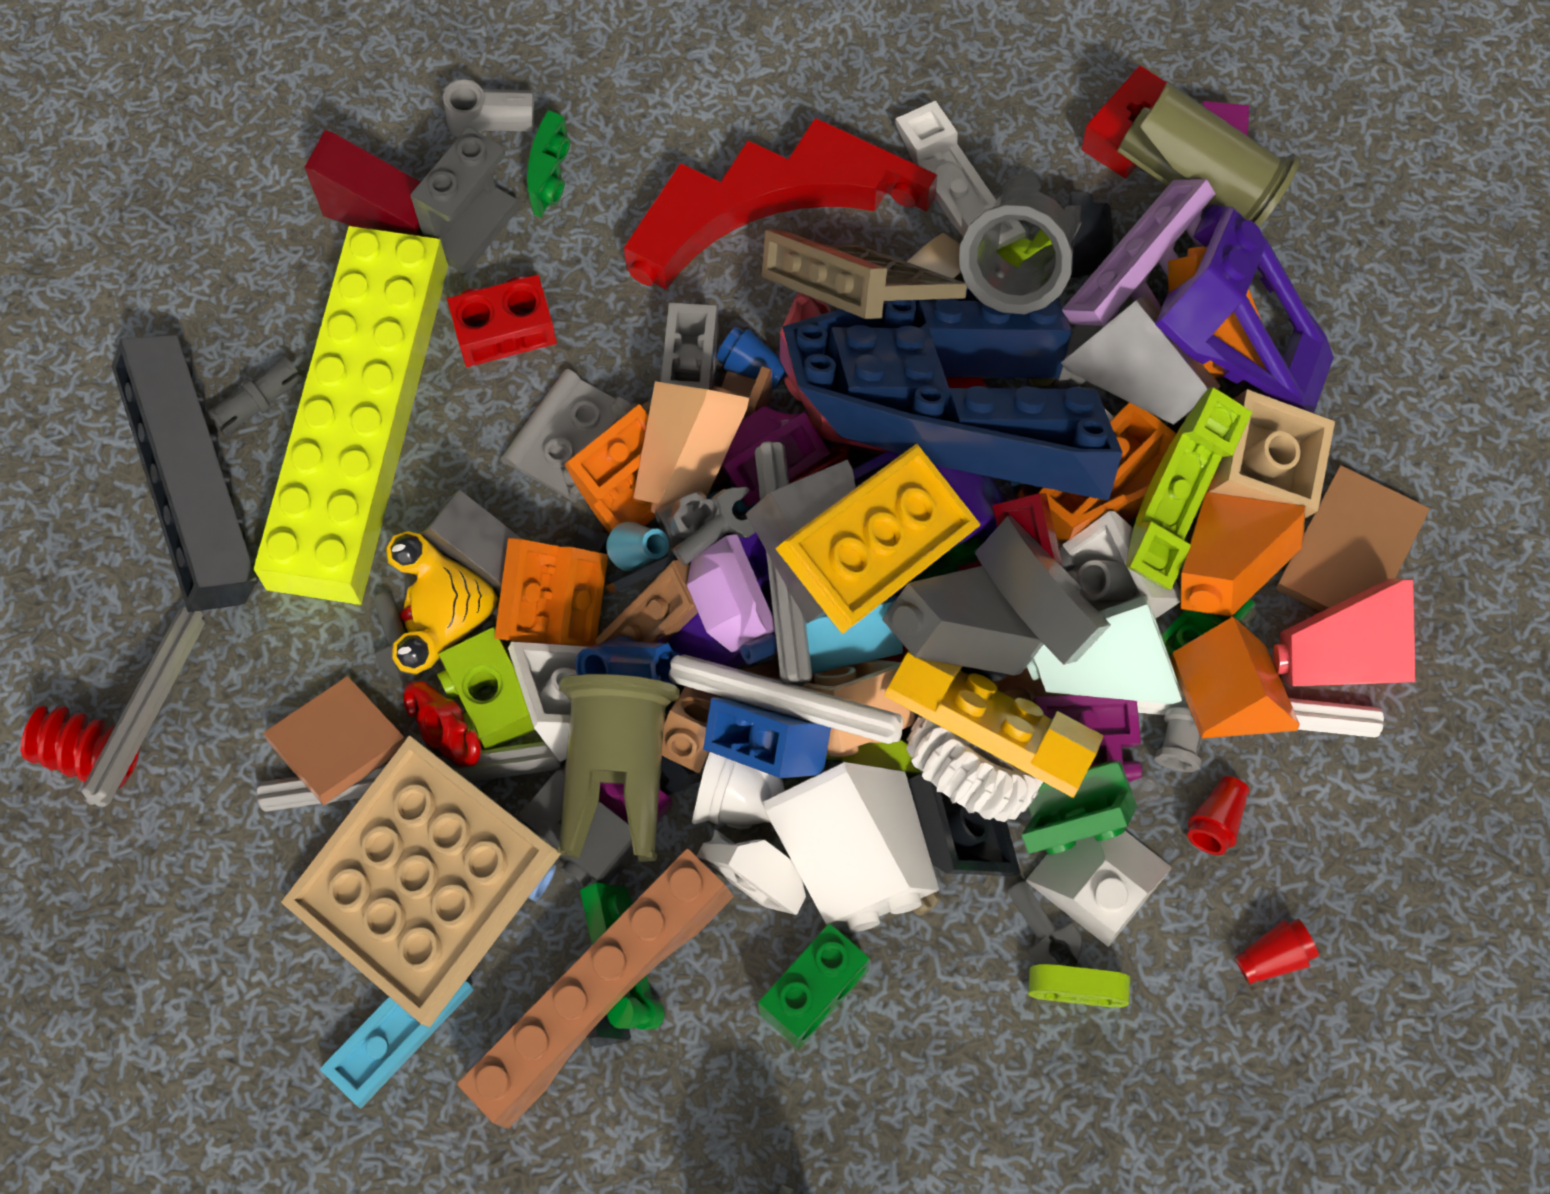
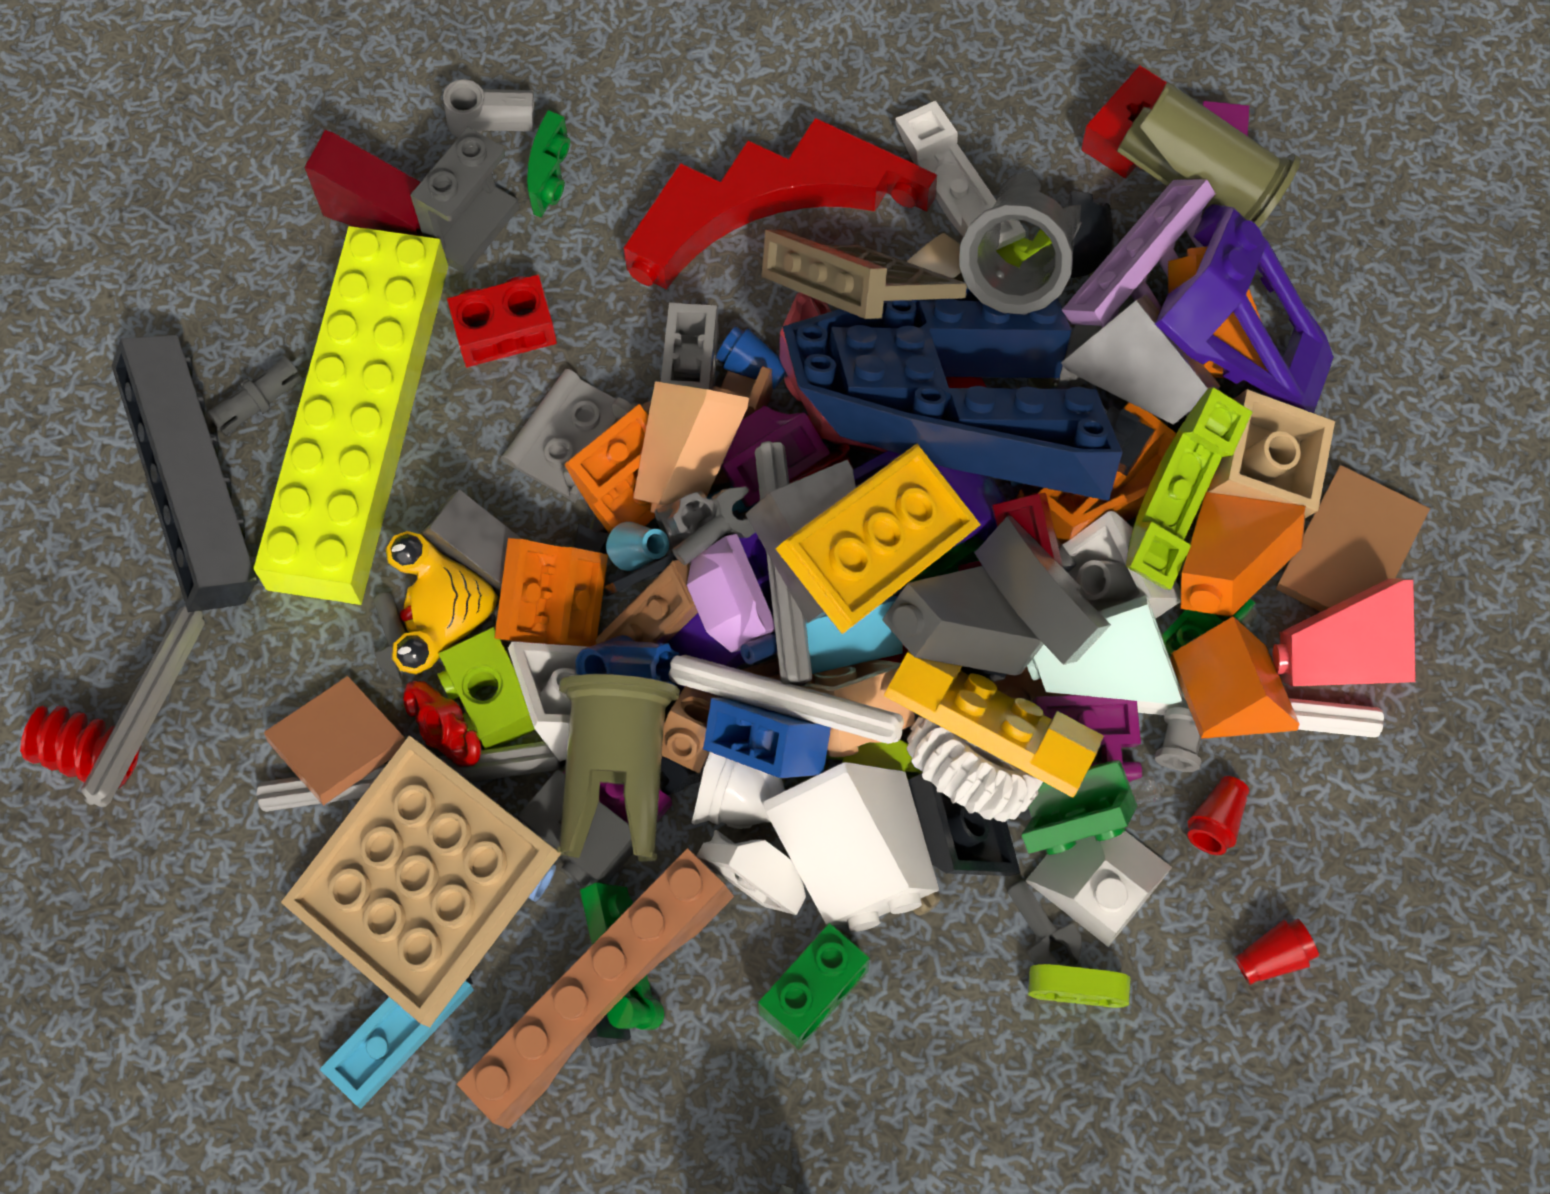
(1131, 435): none -> black tile

